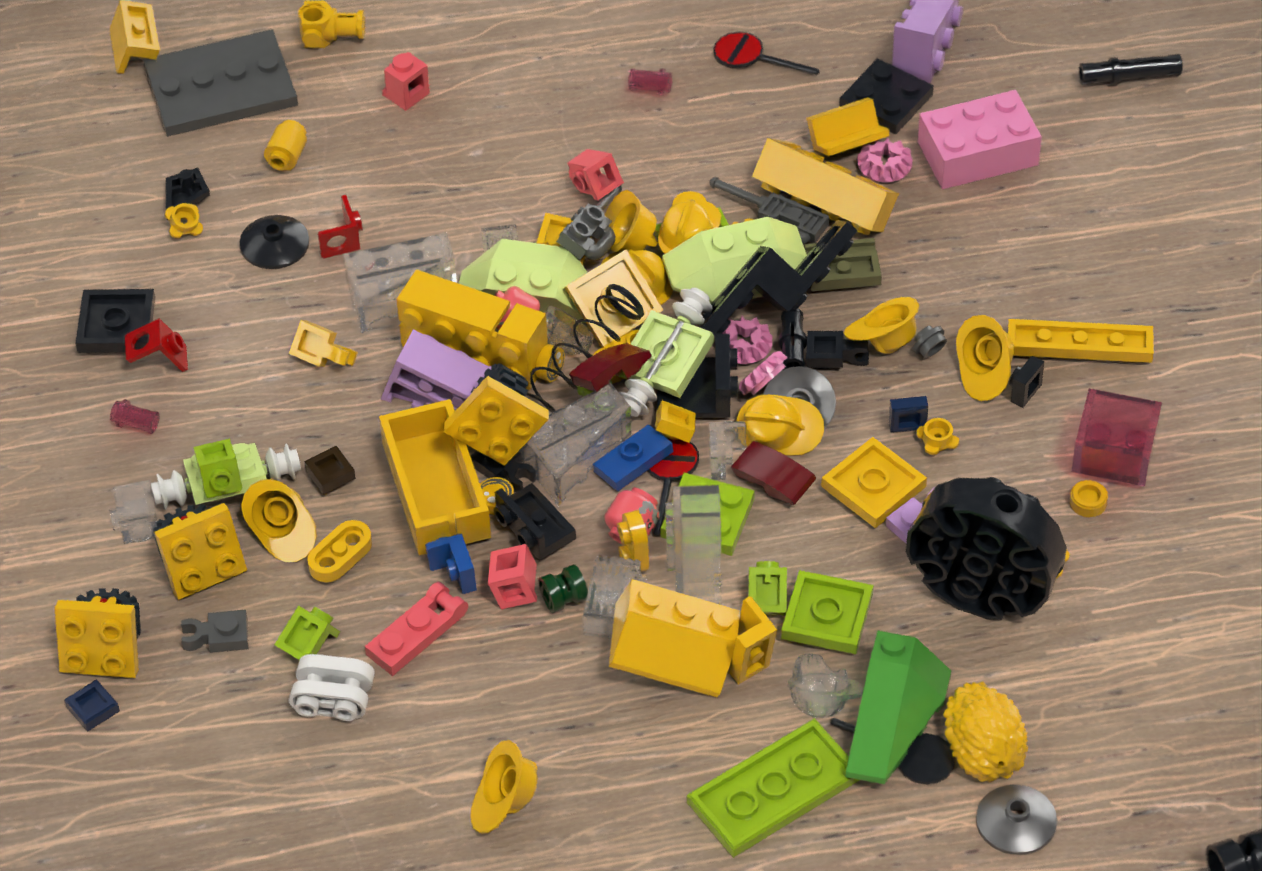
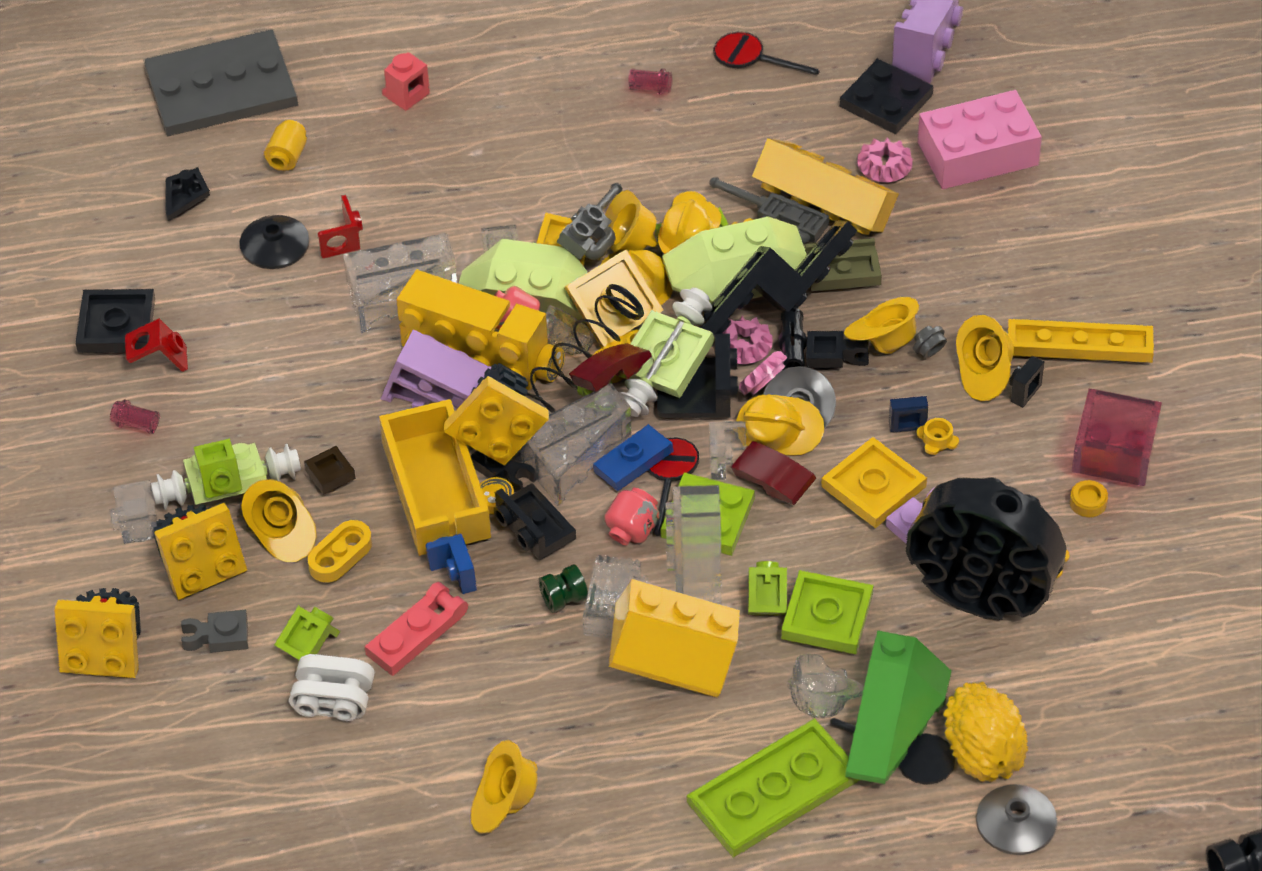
(92, 705): dark blue tile -> none
(133, 33): yellow panel -> none
(183, 211): yellow plate -> none
(317, 345): yellow plate -> none
(323, 24): yellow connector -> none
(512, 576): coral brick -> none
(586, 173): coral brick -> none
(634, 538): yellow plate -> none
(675, 422): yellow plate -> none
(754, 642): yellow panel -> none
(845, 127): yellow panel -> none
(1138, 68): black pin -> none

